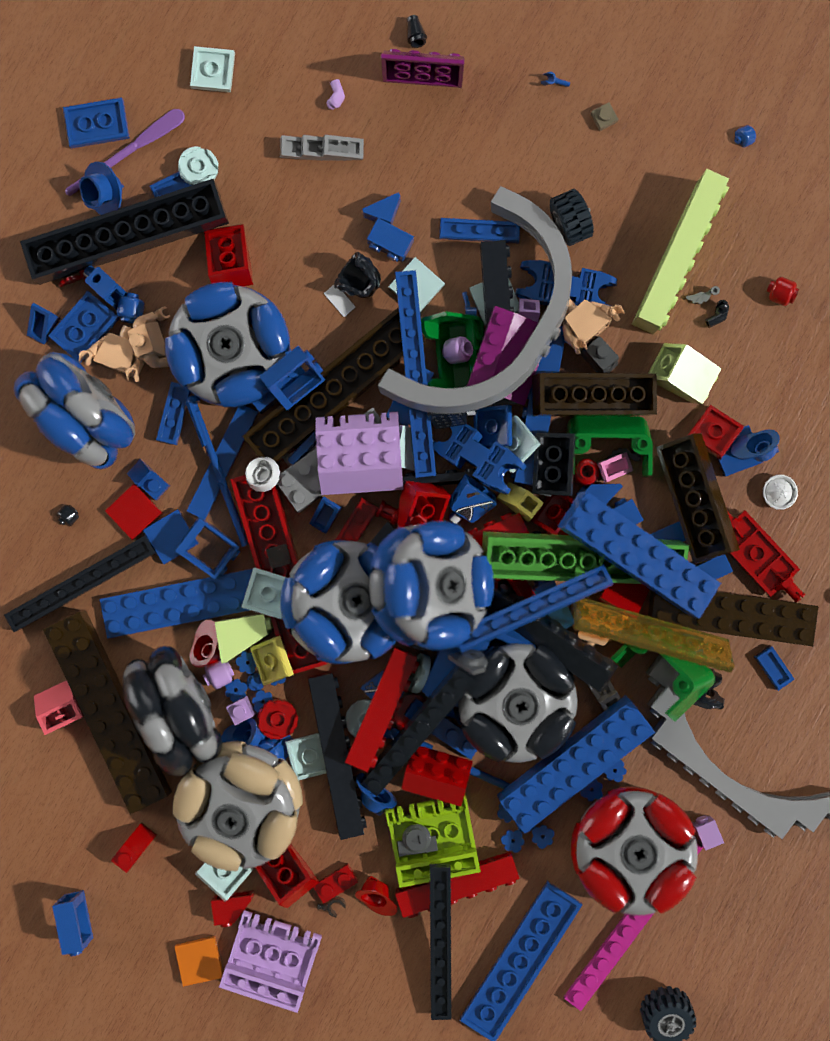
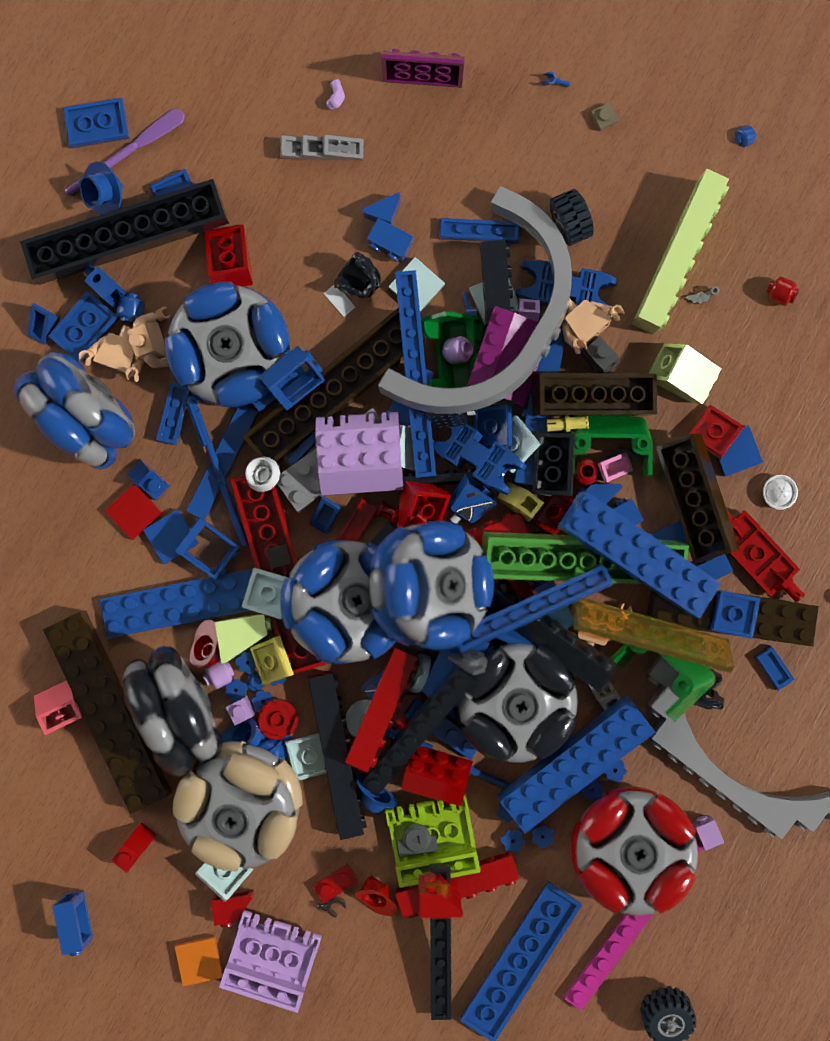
(67, 515): black piece -> none
(72, 279): red piece -> none
(80, 584): black plate -> none
(197, 165): light aqua tile -> none
(212, 69): light aqua plate -> none
(287, 877): red slope -> none
(416, 34): black cone -> none
(438, 897): none -> red slope
(567, 423): none -> light yellow pin
(625, 596): red tile -> none
(720, 315): black arm -> none
(735, 614): none -> blue tile
(758, 445): blue piece -> none

